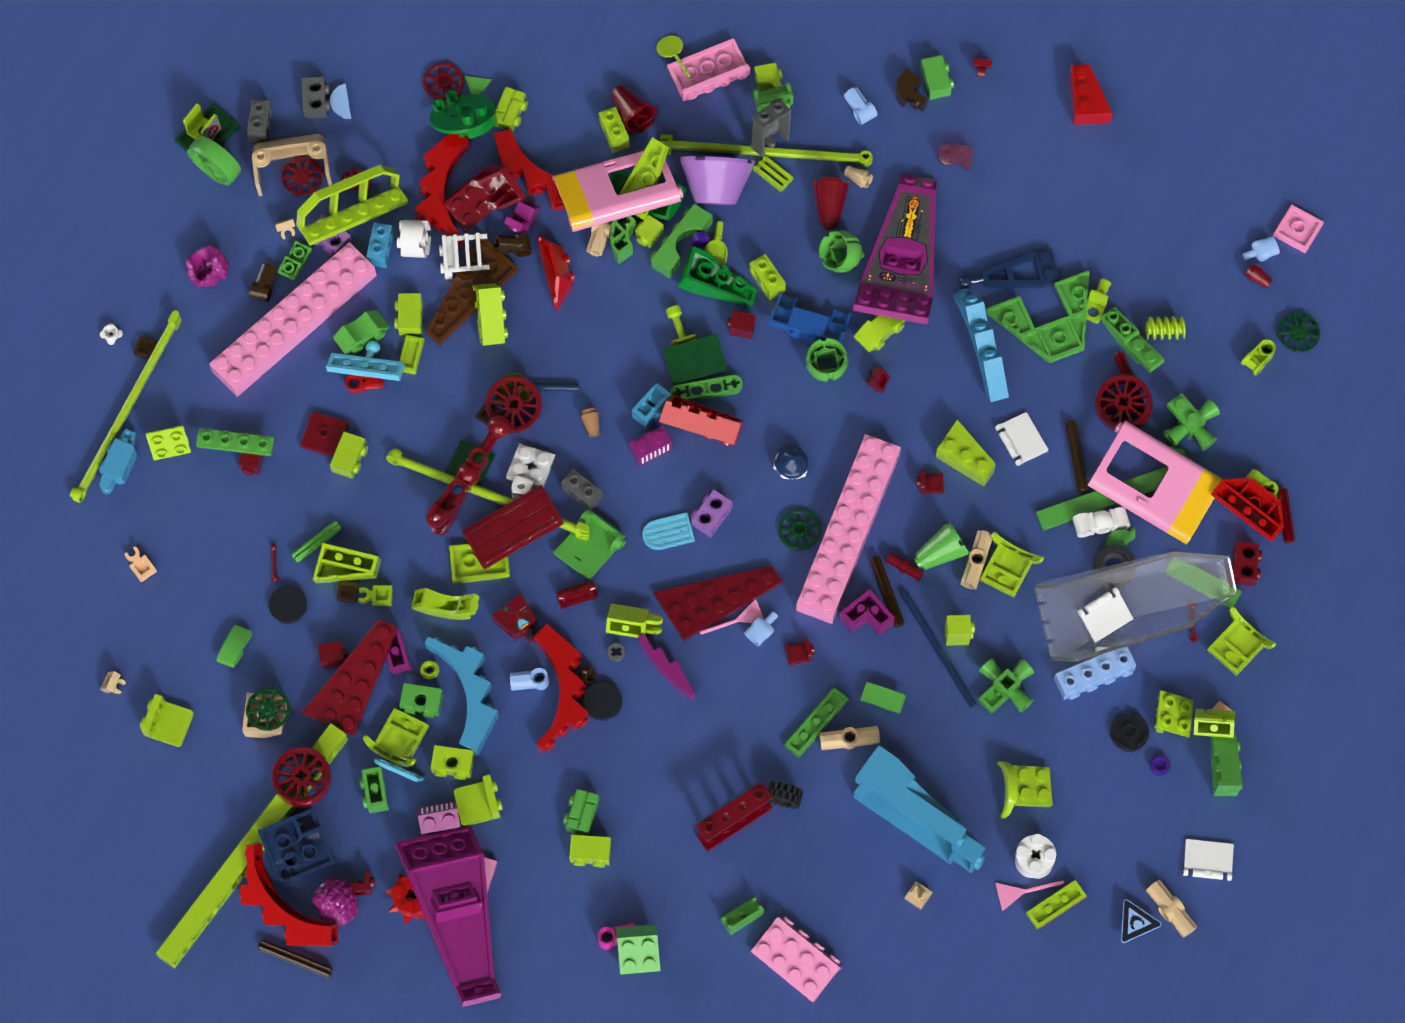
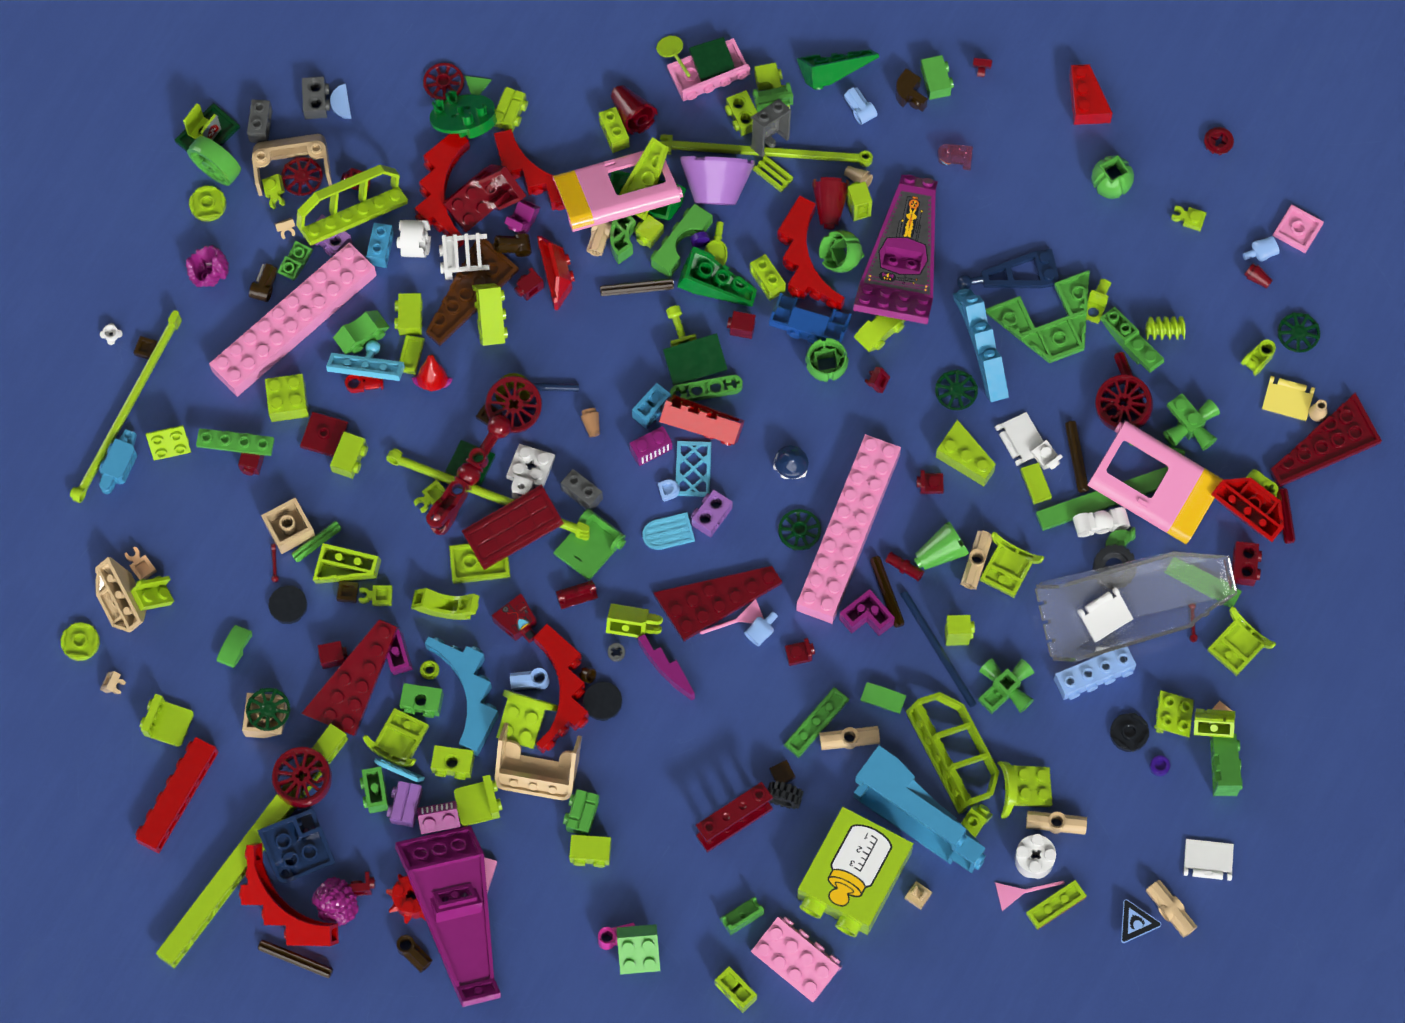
(80, 641): none -> lime tile
(114, 595): none -> tan wedge
(152, 593): none -> lime bracket
(176, 795): none -> red brick
(207, 203): none -> lime tile
(273, 187): none -> lime plate
(286, 397): none -> lime brick
(288, 525): none -> tan brick
(405, 804): none -> medium lavender brick
(415, 954): none -> dark brown piece
(431, 495): none -> lime plate
(432, 375): none -> red hat
(523, 717): none -> lime piece
(529, 285): none -> dark red brick
(533, 774): none -> tan windscreen
(637, 287): none -> axle
(668, 489): none -> light blue tile
(707, 460): none -> medium azure window
(711, 58): none -> dark green tile
(735, 989): none -> lime brick
(740, 114): none -> lime brick
(782, 772): none -> dark brown tile
(805, 279): none -> red arch
(827, 70): none -> green wedge
(853, 873): none -> lime brick
(859, 201): none -> lime brick
(939, 757): none -> lime plate
(956, 390): none -> dark green wheel
(976, 818): none -> lime bracket
(1036, 483): none -> lime tile
(1046, 455): none -> white bracket
(1070, 823): none -> tan piece
(1112, 188): none -> bright green piece
(1192, 218): none -> lime plate
(1215, 134): none -> dark red gear
(1288, 398): none -> light yellow piece
(1318, 411): none -> tan cone
(1335, 439): none -> dark red wing

